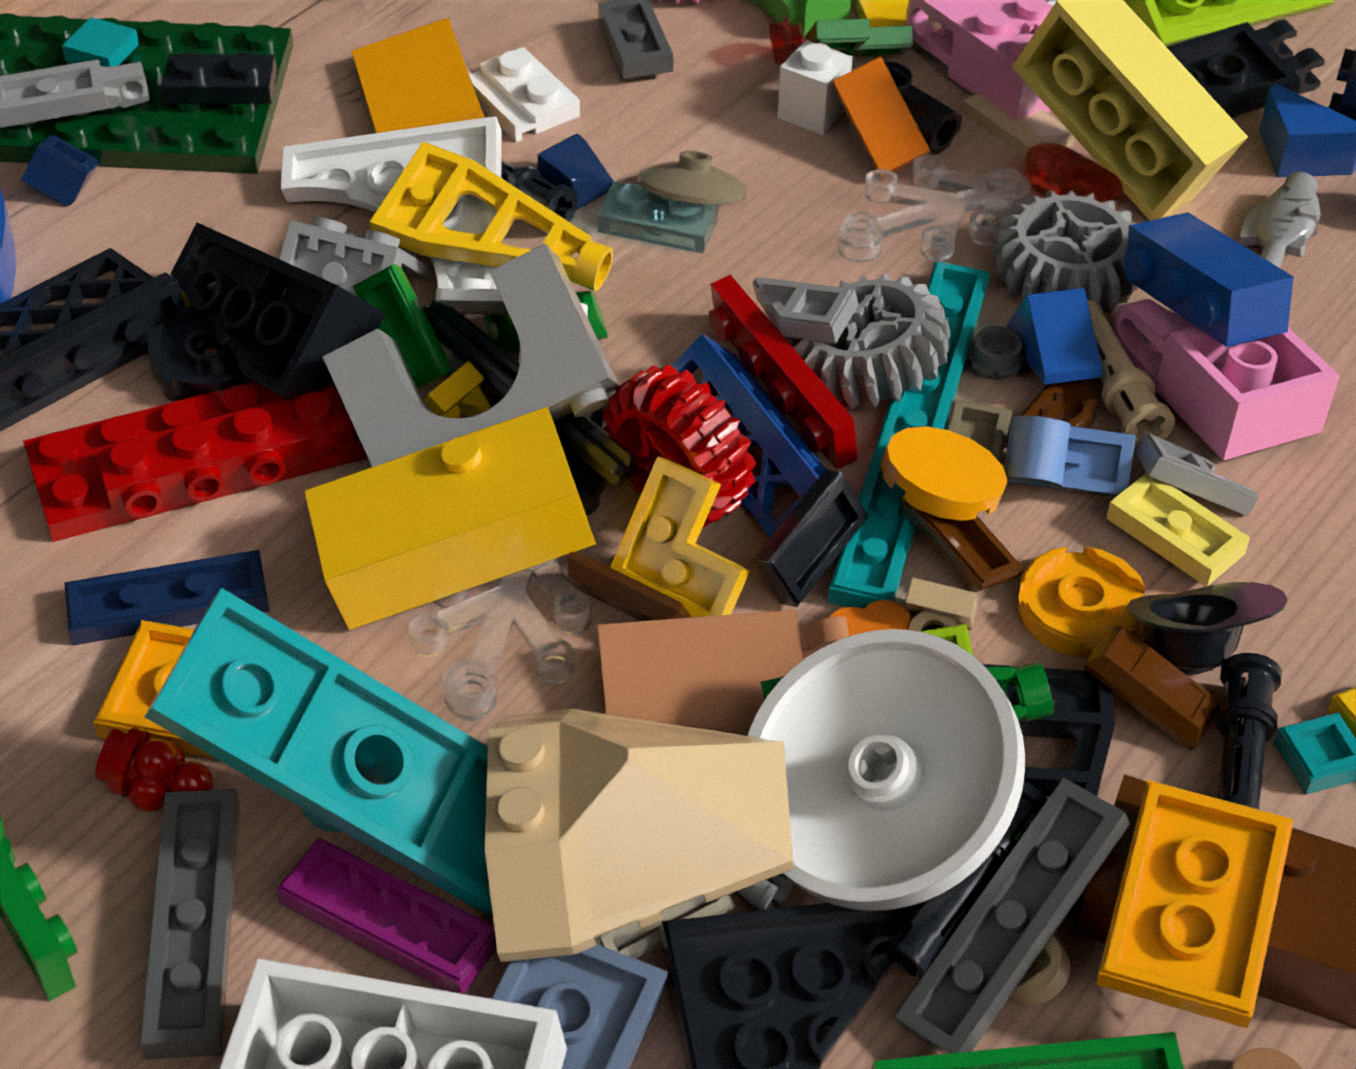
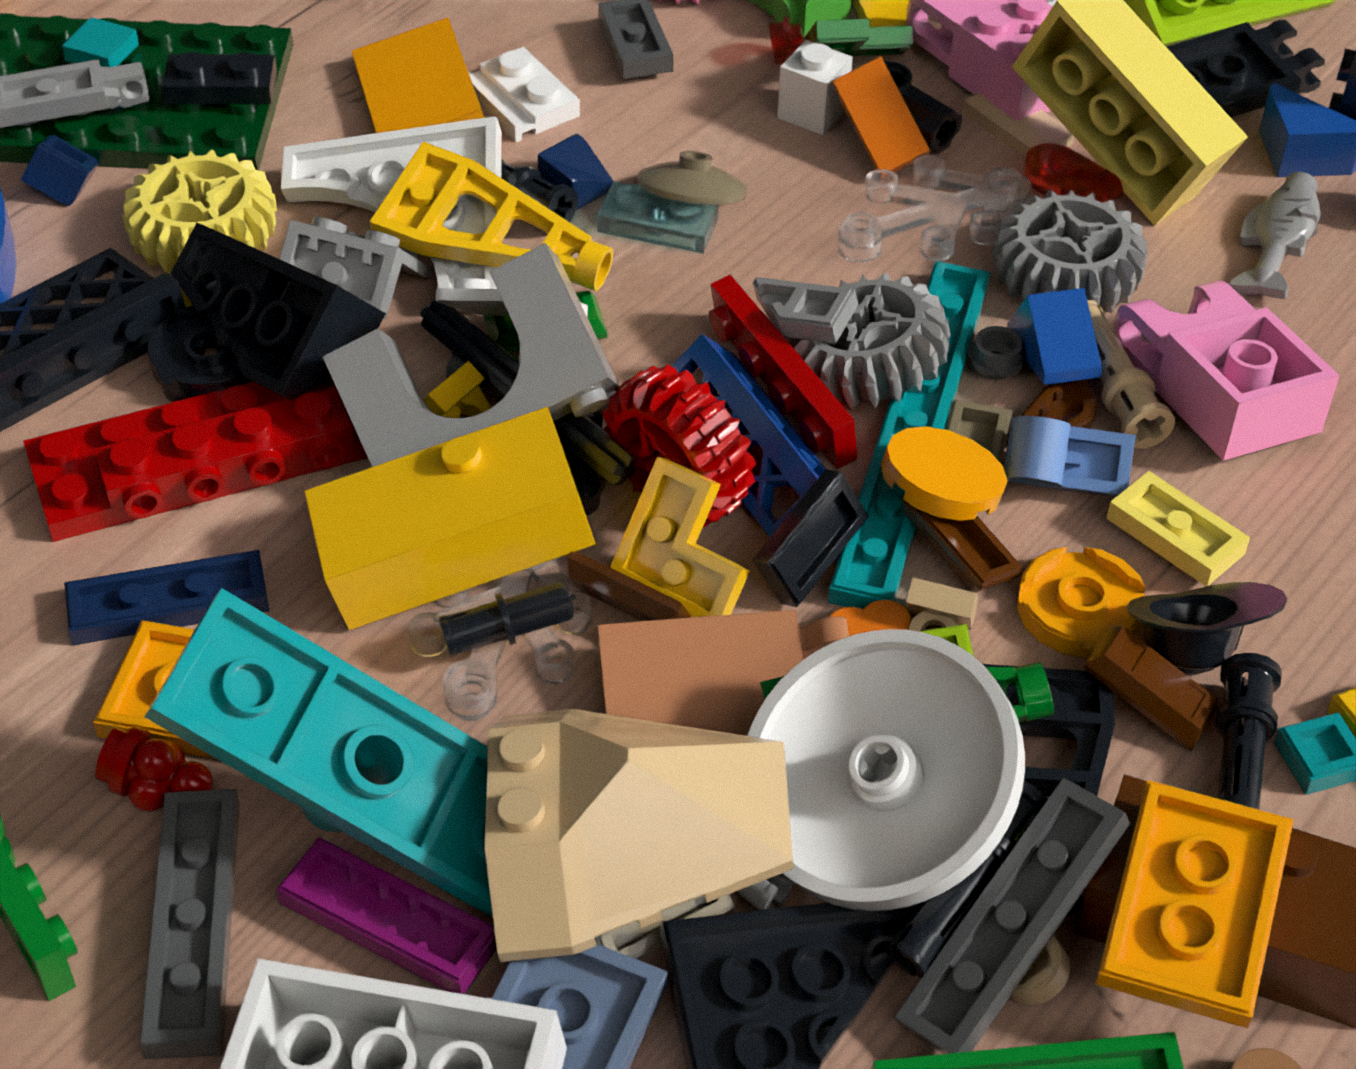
(198, 189): none -> light yellow gear
(405, 323): green tile -> none
(506, 618): none -> black axle
(1192, 473): light grey tile -> none
(1208, 279): blue brick -> none

